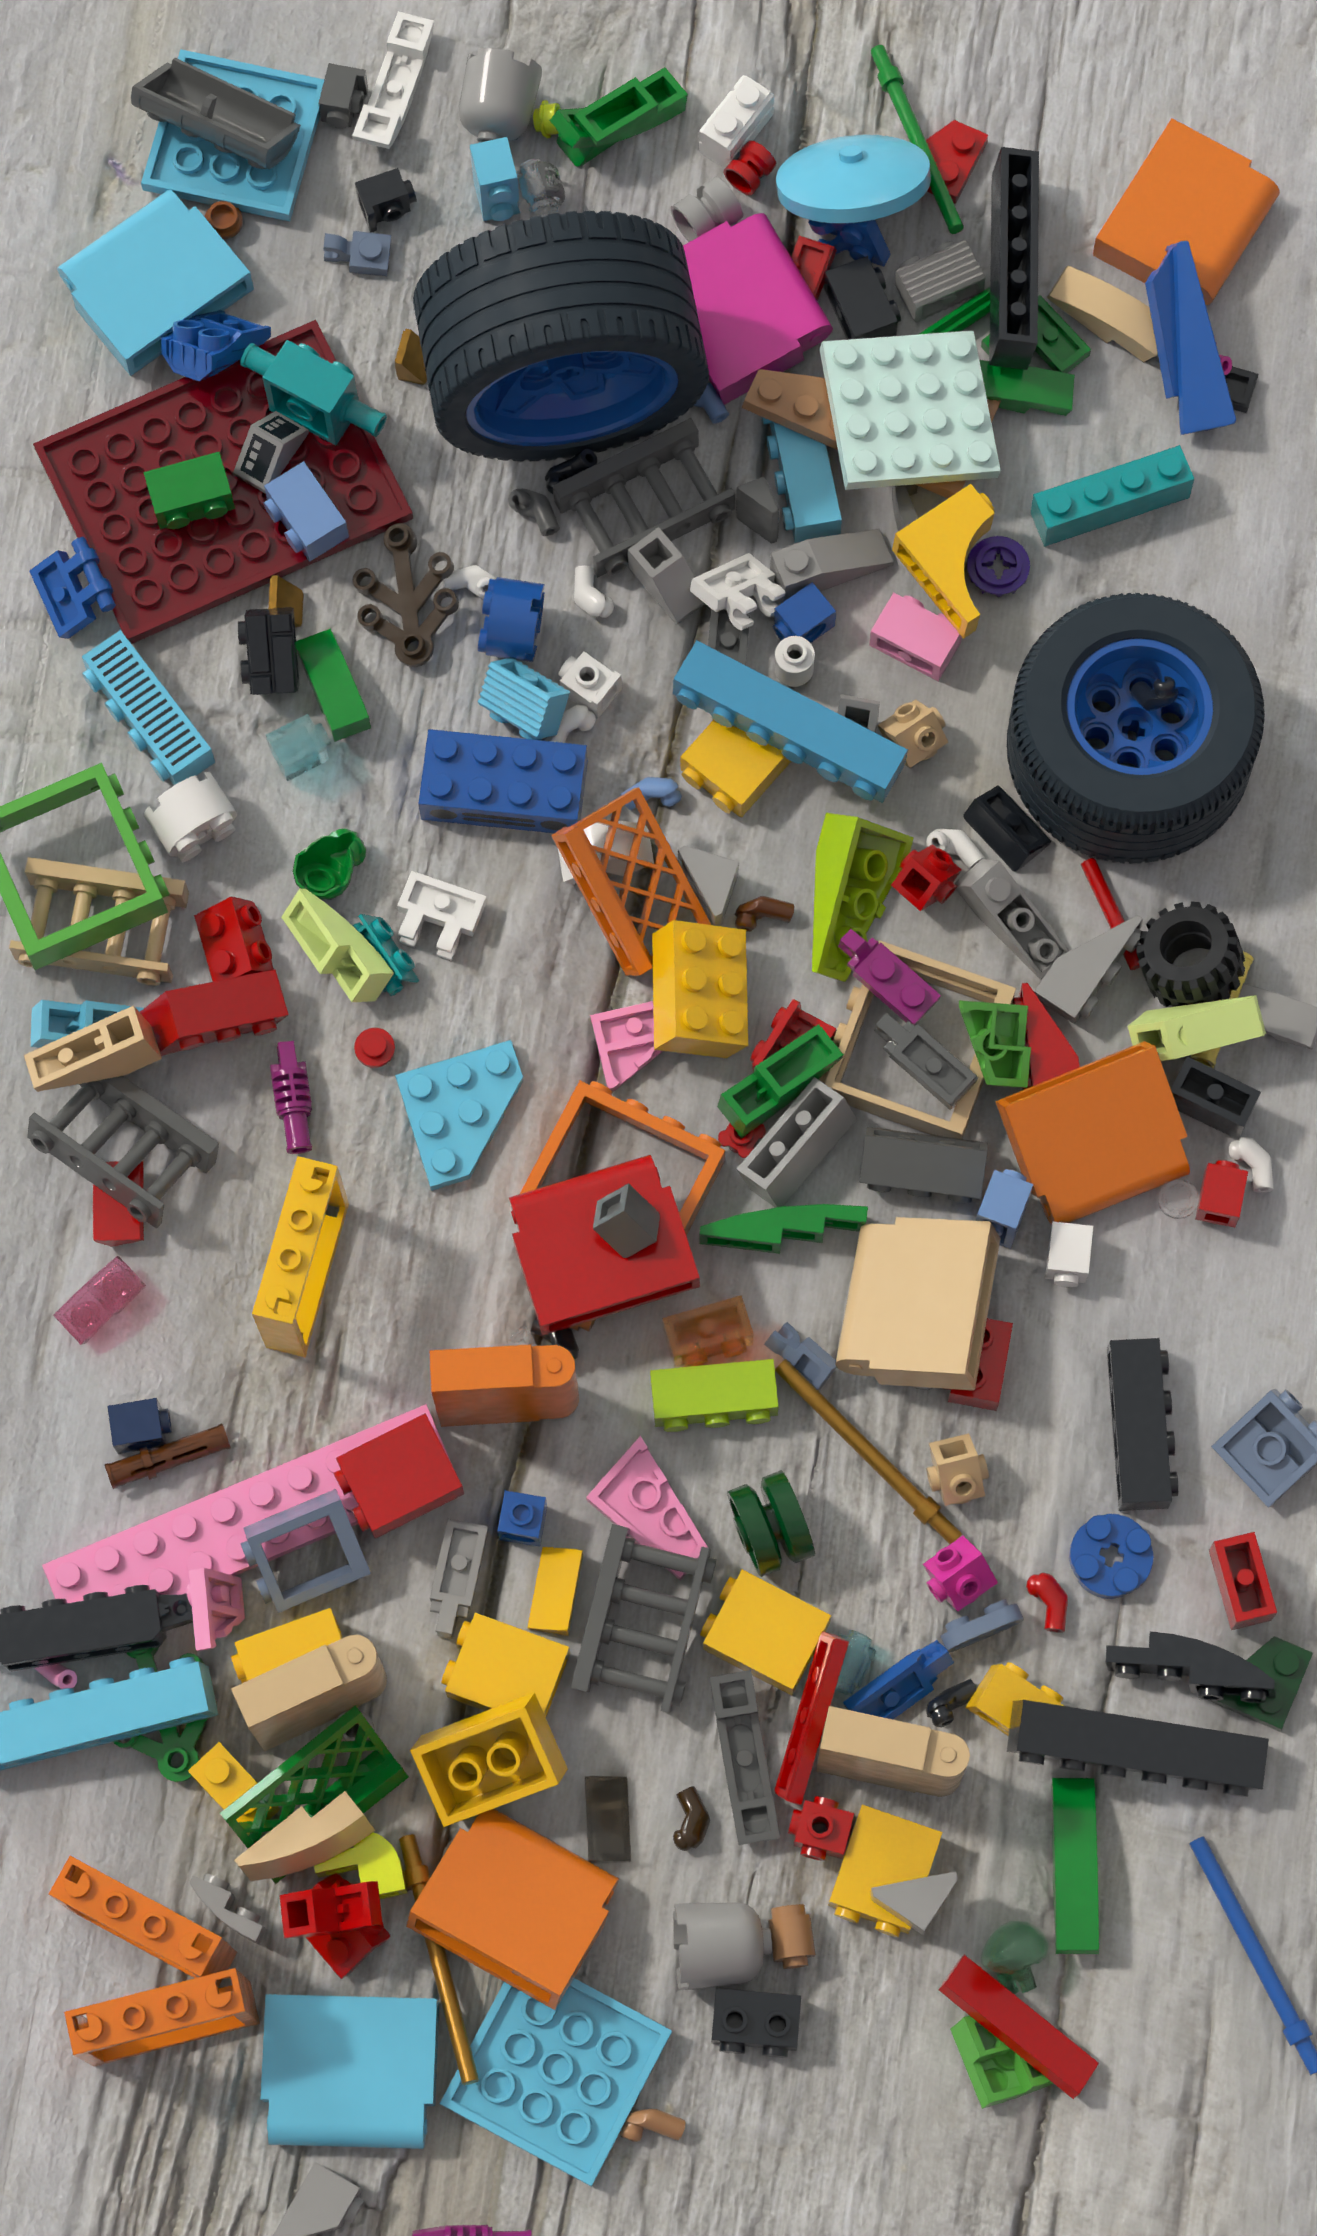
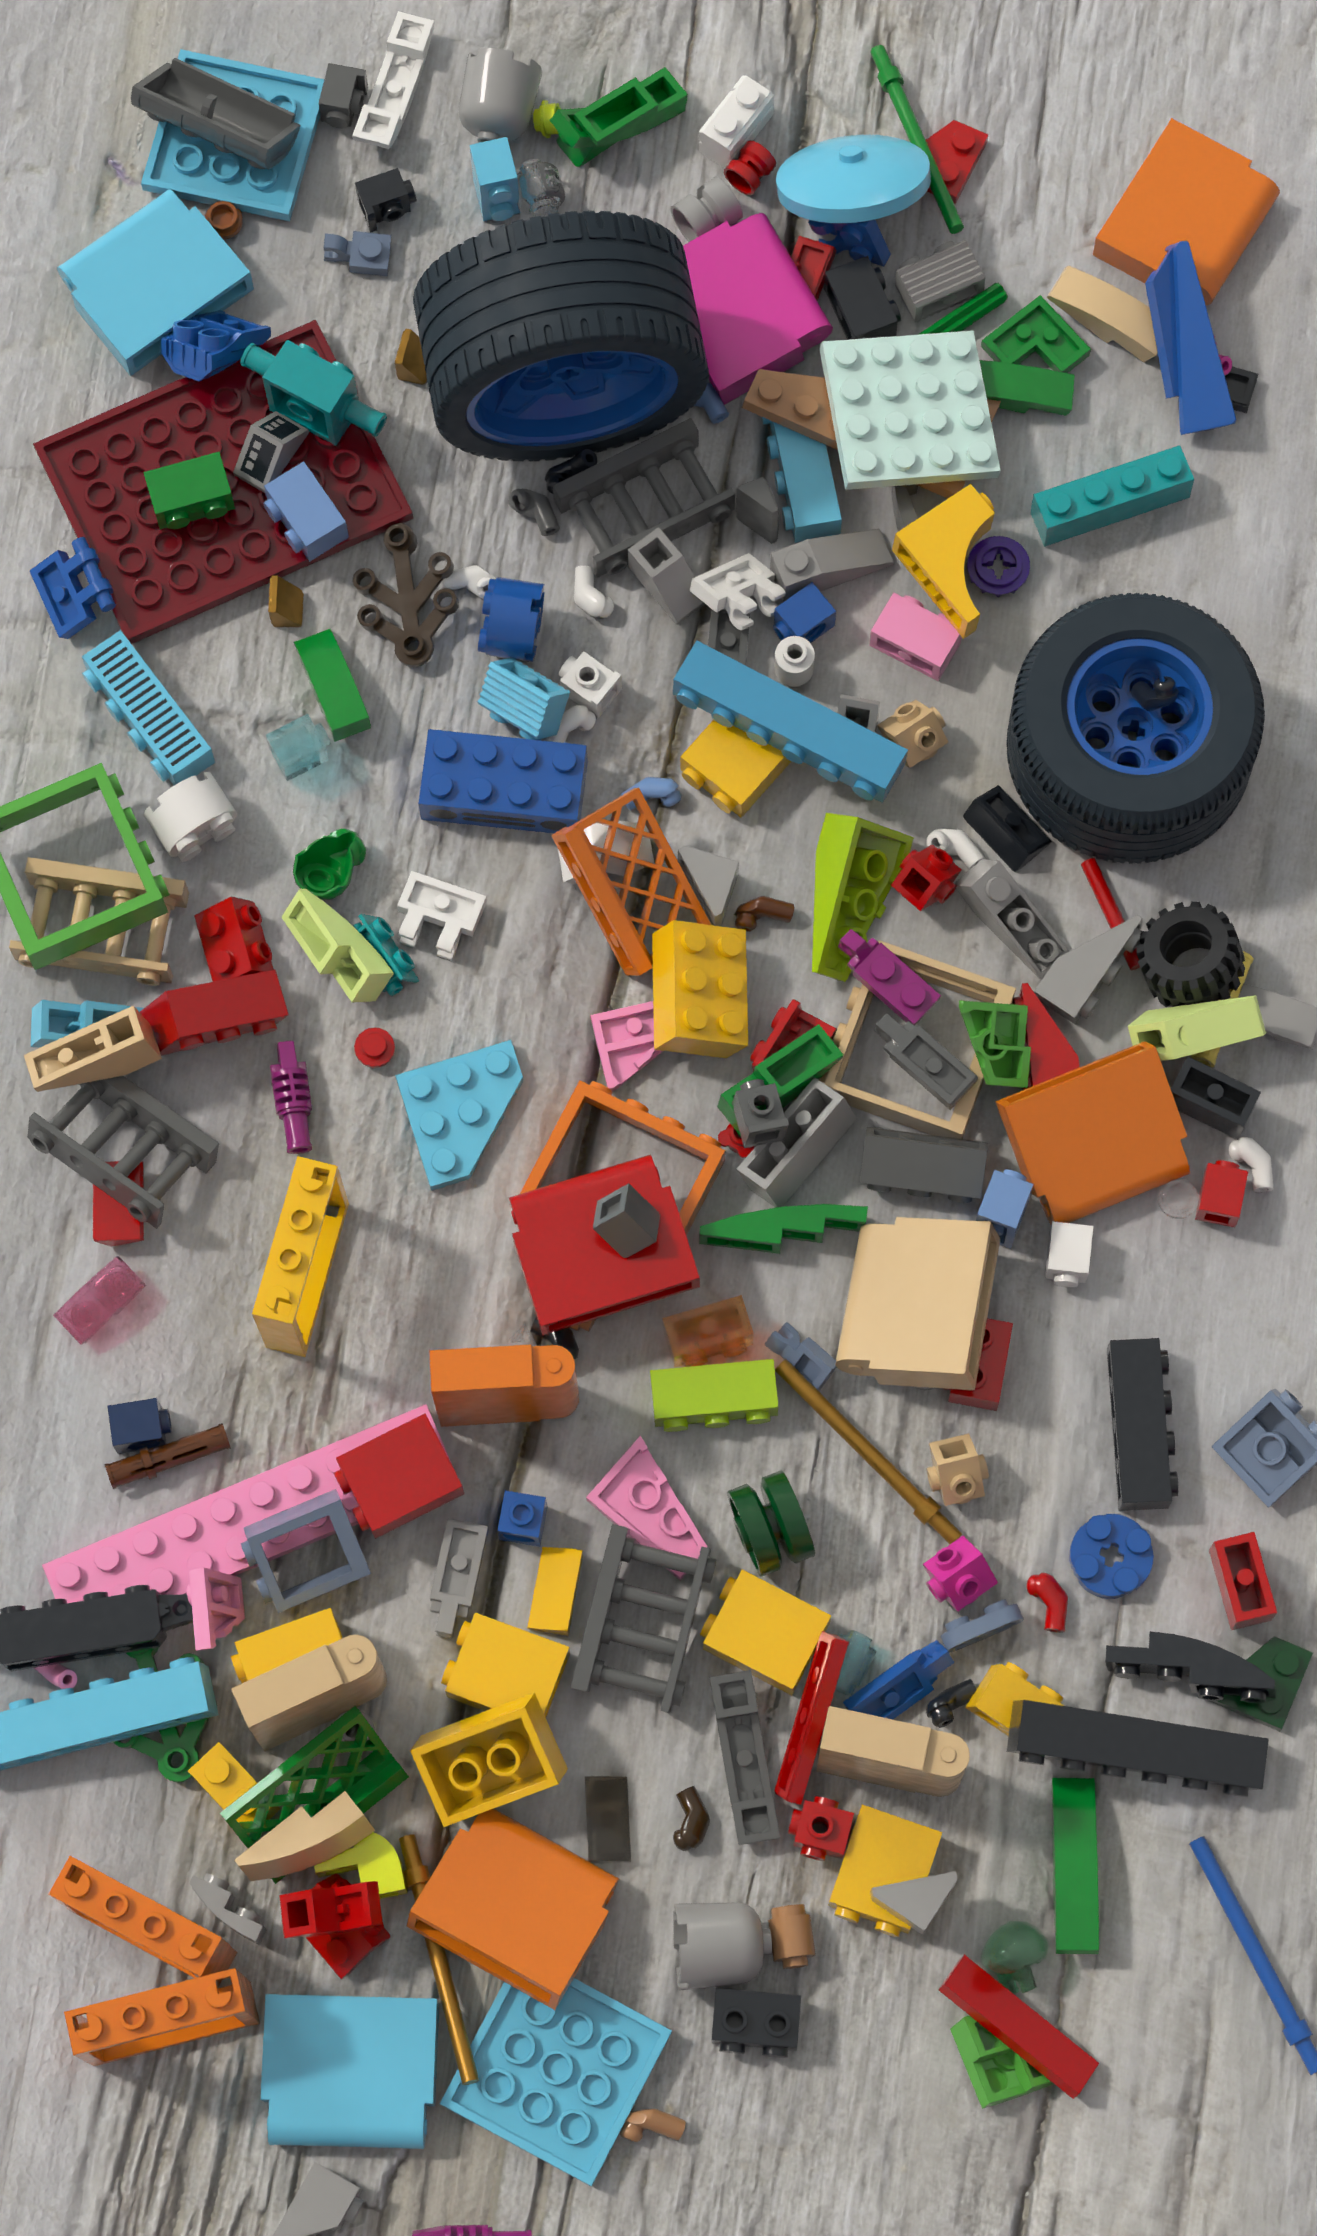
(270, 651): black brick -> none
(758, 1125): none -> dark grey brick
(1014, 258): black brick -> none

